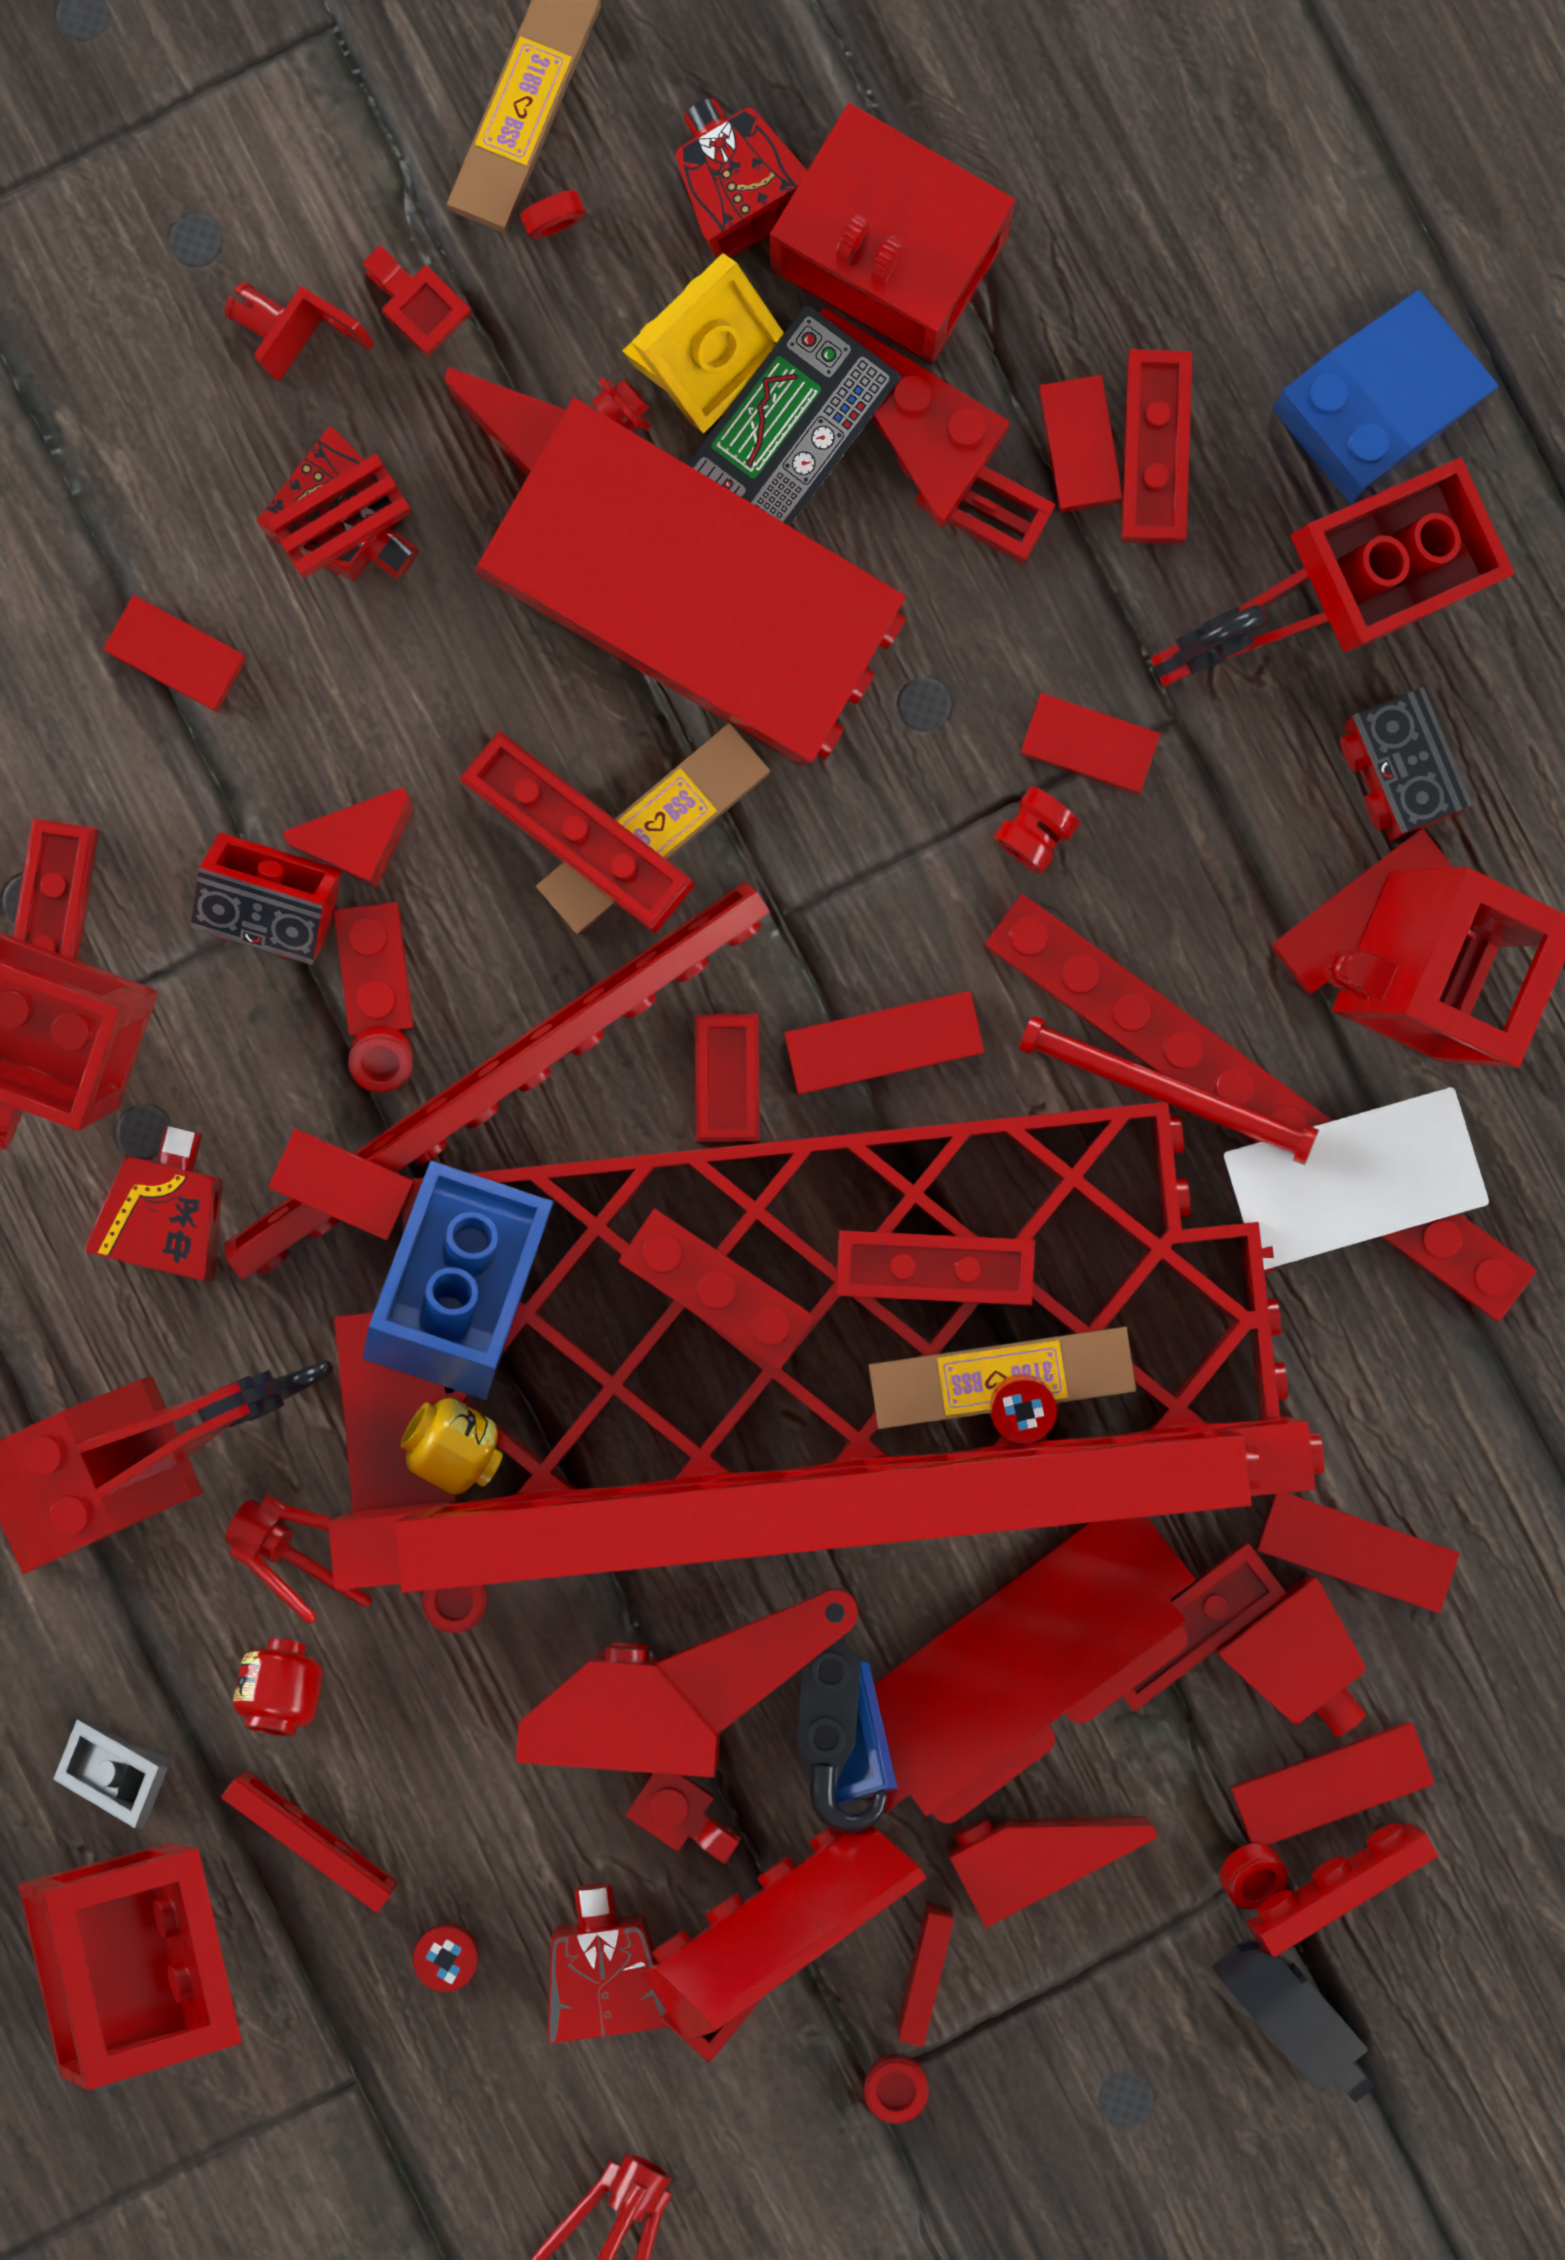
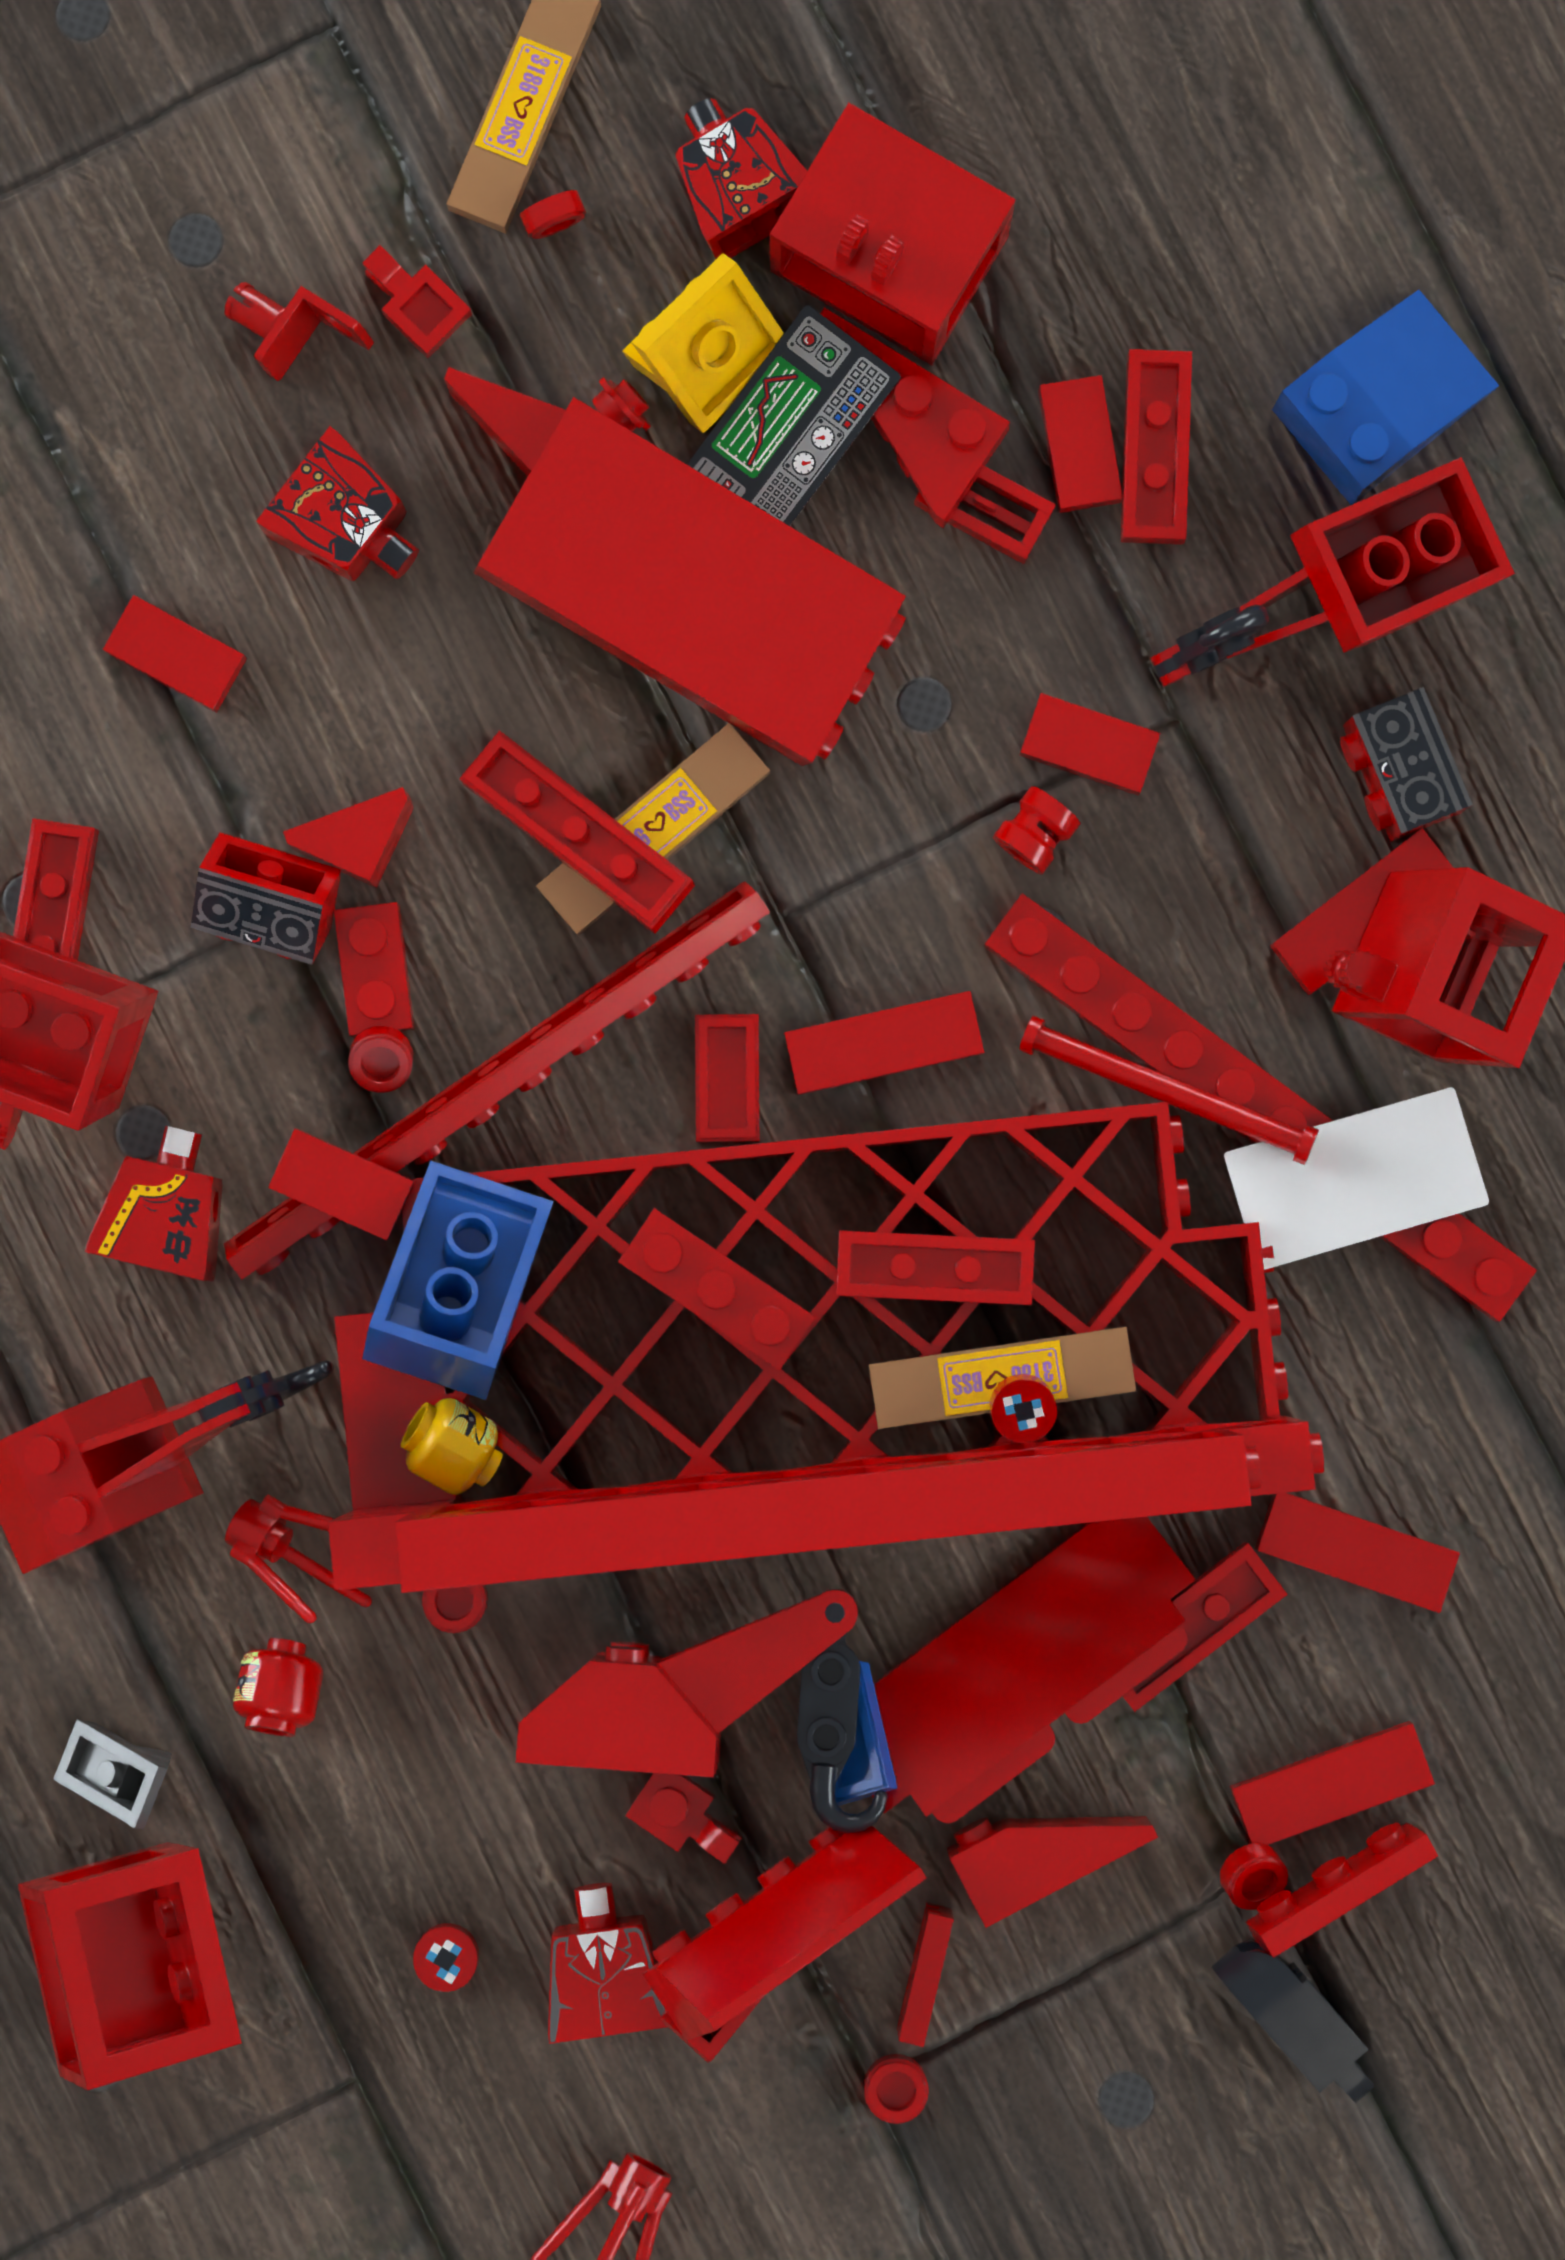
(310, 1840): red tile -> none
(329, 493): red tile -> none
(1300, 1658): red torso -> none

